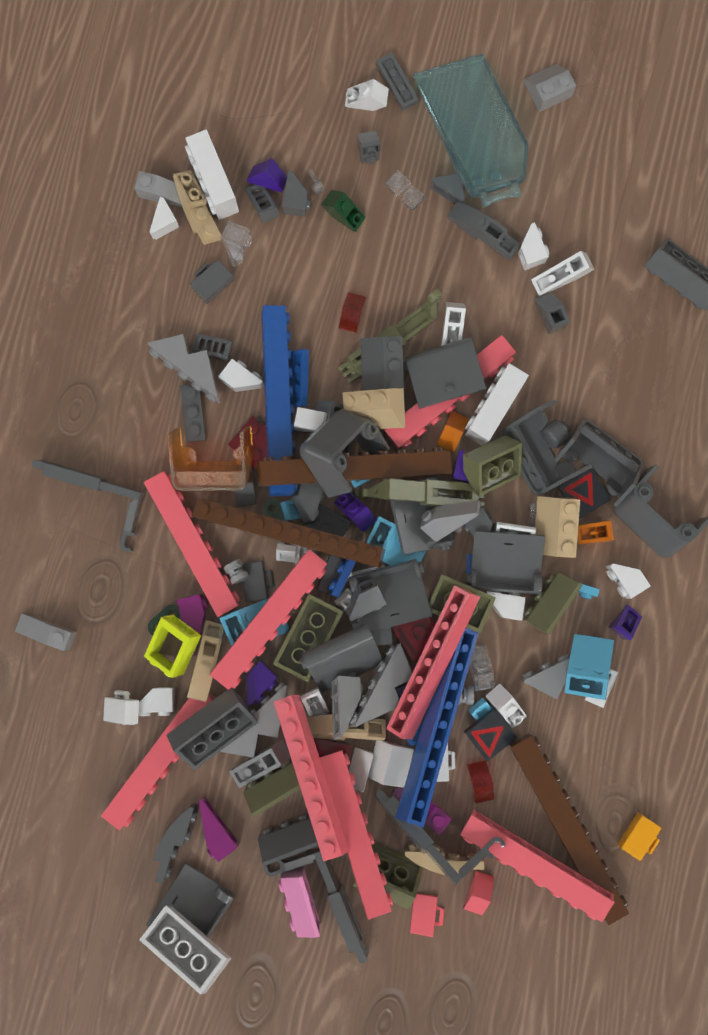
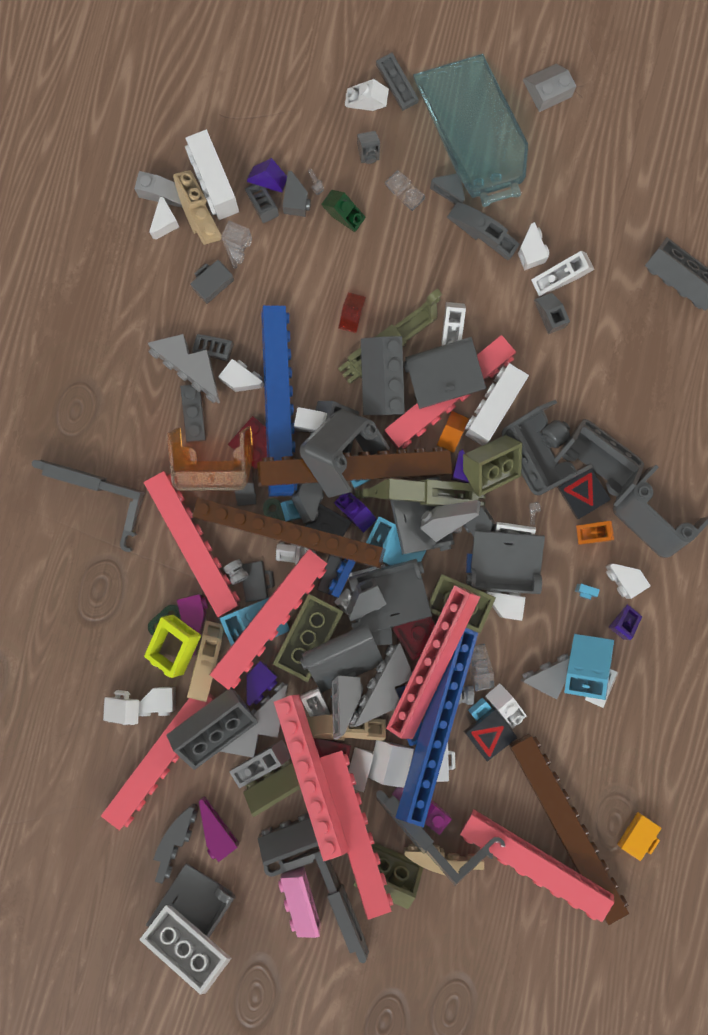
(45, 632): light grey slope -> none
(299, 381): blue plate -> none
(381, 406): tan slope -> none
(425, 914): coral piece -> none
(479, 893): coral slope -> none
(480, 781): clear red slope -> none
(551, 602): olive slope -> none
(558, 521): tan slope -> none

